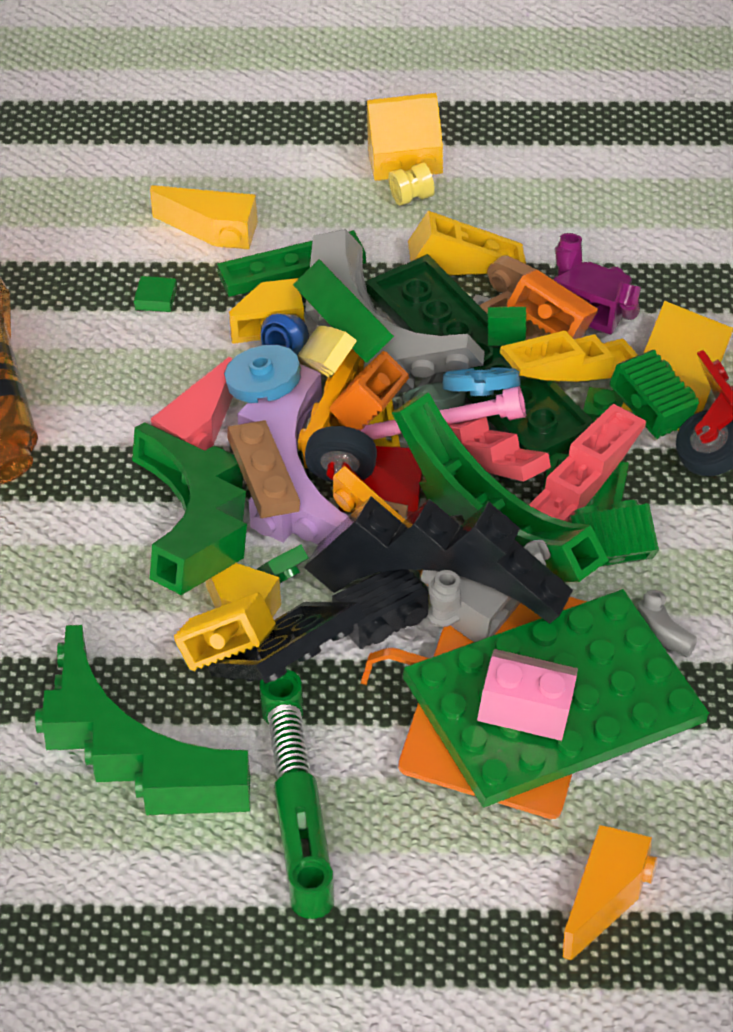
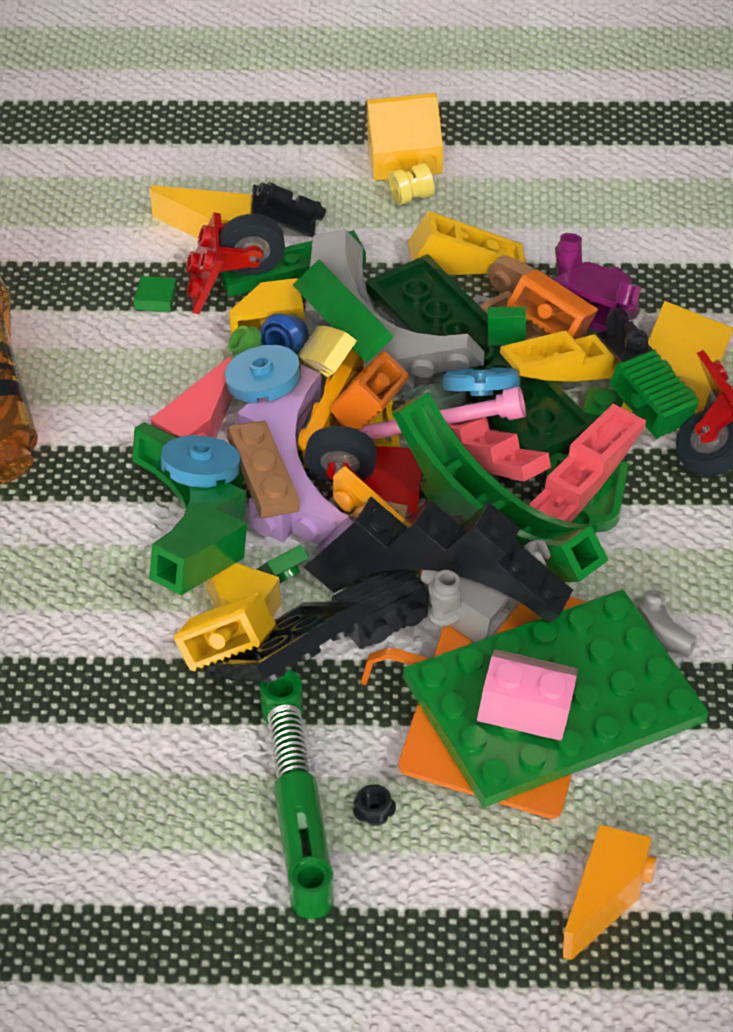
(166, 772): green arch -> none
(200, 460): none -> dark azure plate
(244, 244): none -> plate
(244, 339): none -> bright green plate
(278, 205): none -> black hinge
(370, 797): none -> black plate
(623, 336): none -> black hinge
(623, 532): green brick -> none

